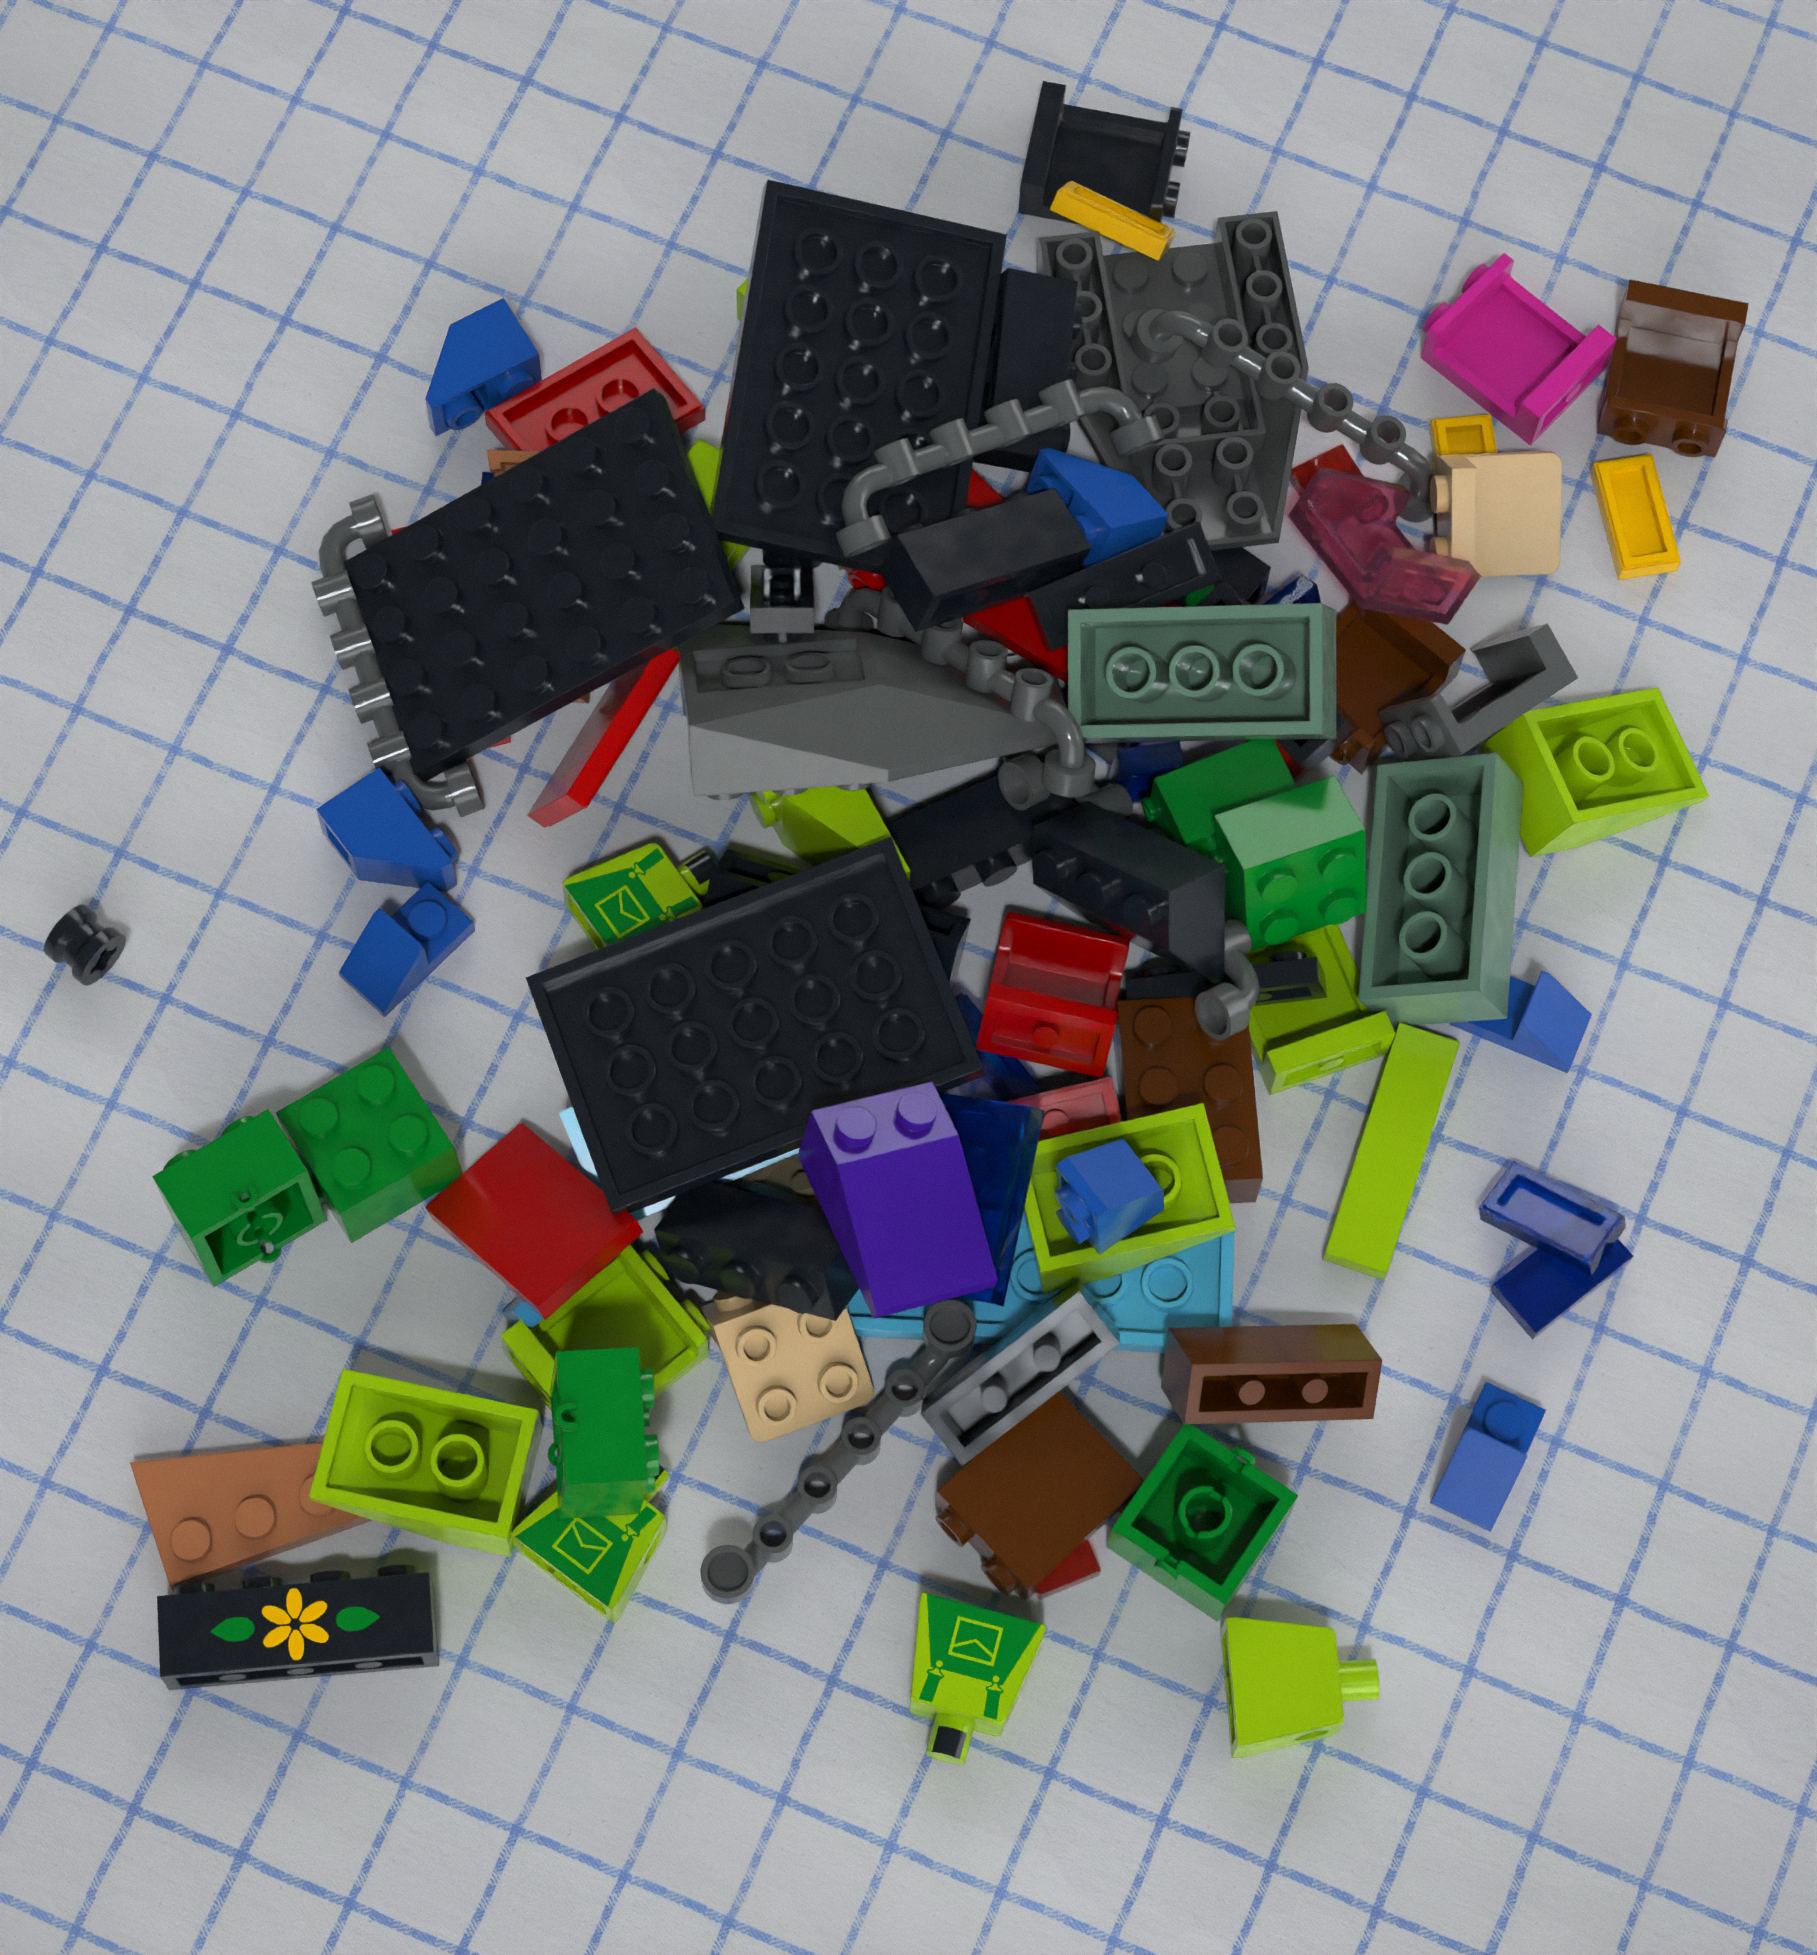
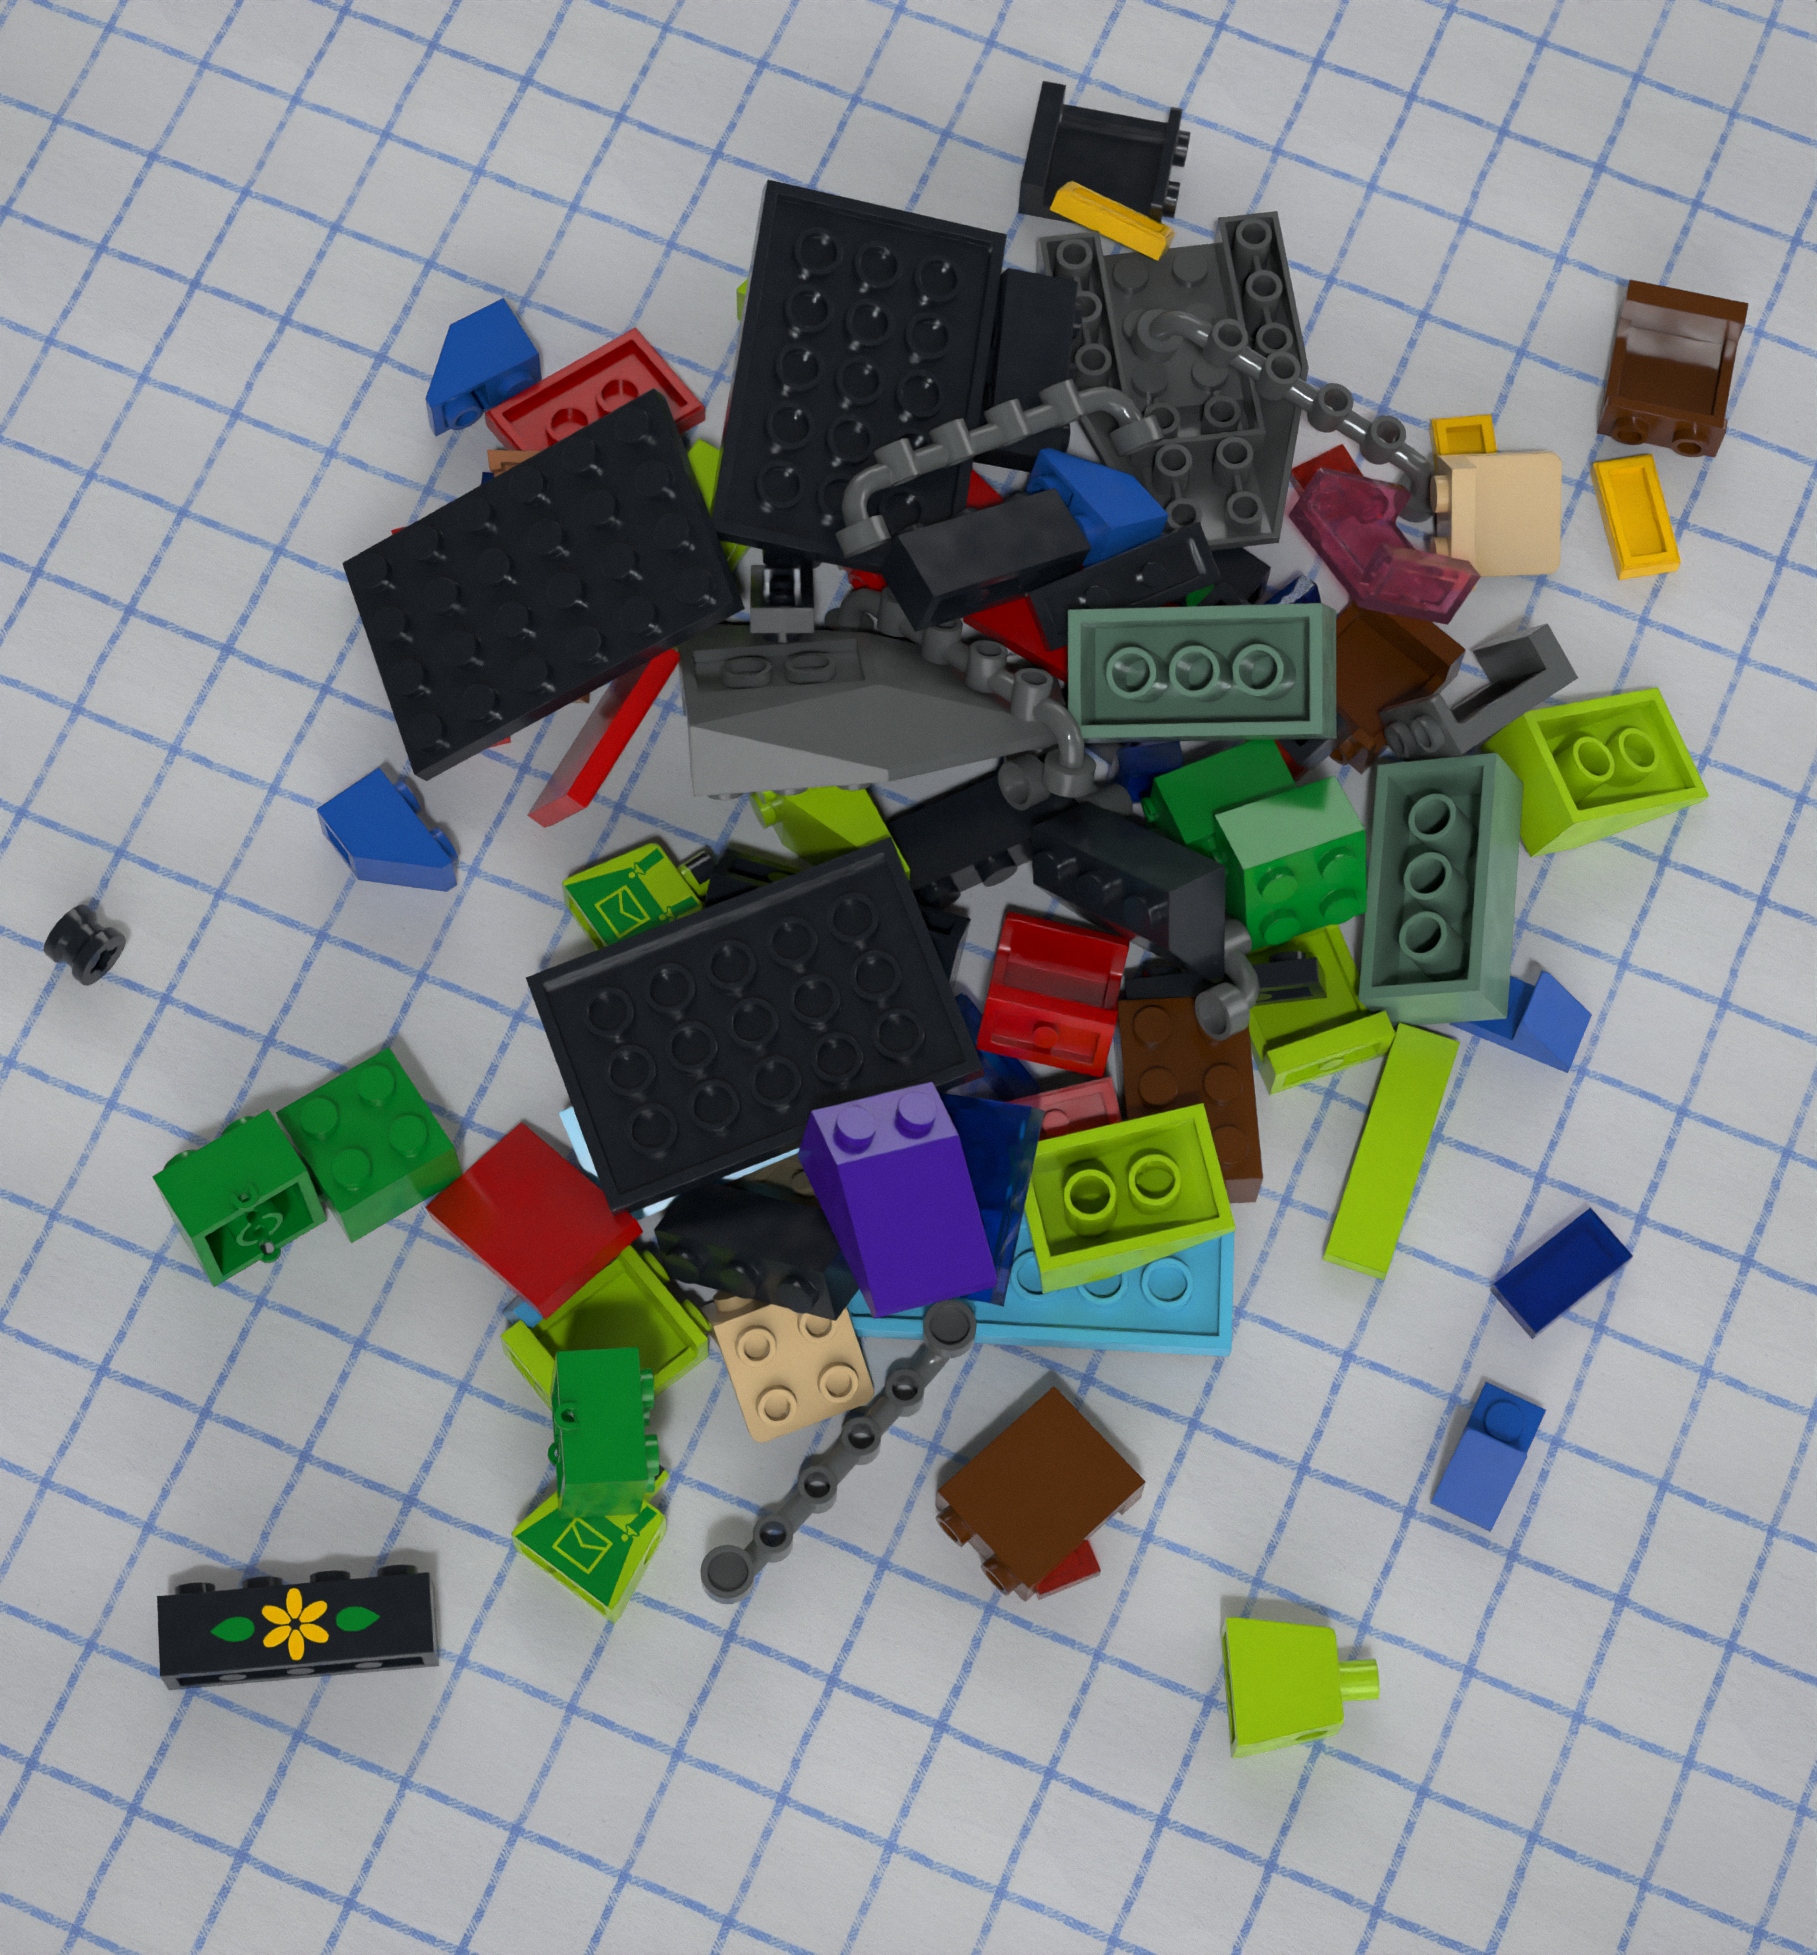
(234, 1508): nougat wing -> none
(356, 650): dark grey bar -> none
(404, 948): blue slope -> none
(428, 1460): lime slope -> none
(968, 1671): torso -> none
(1020, 1372): brick -> none
(1106, 1194): blue slope -> none
(1202, 1520): green brick -> none
(1270, 1373): reddish brown brick -> none
(1513, 351): dark pink panel -> none
(1552, 1217): clear blue tile -> none

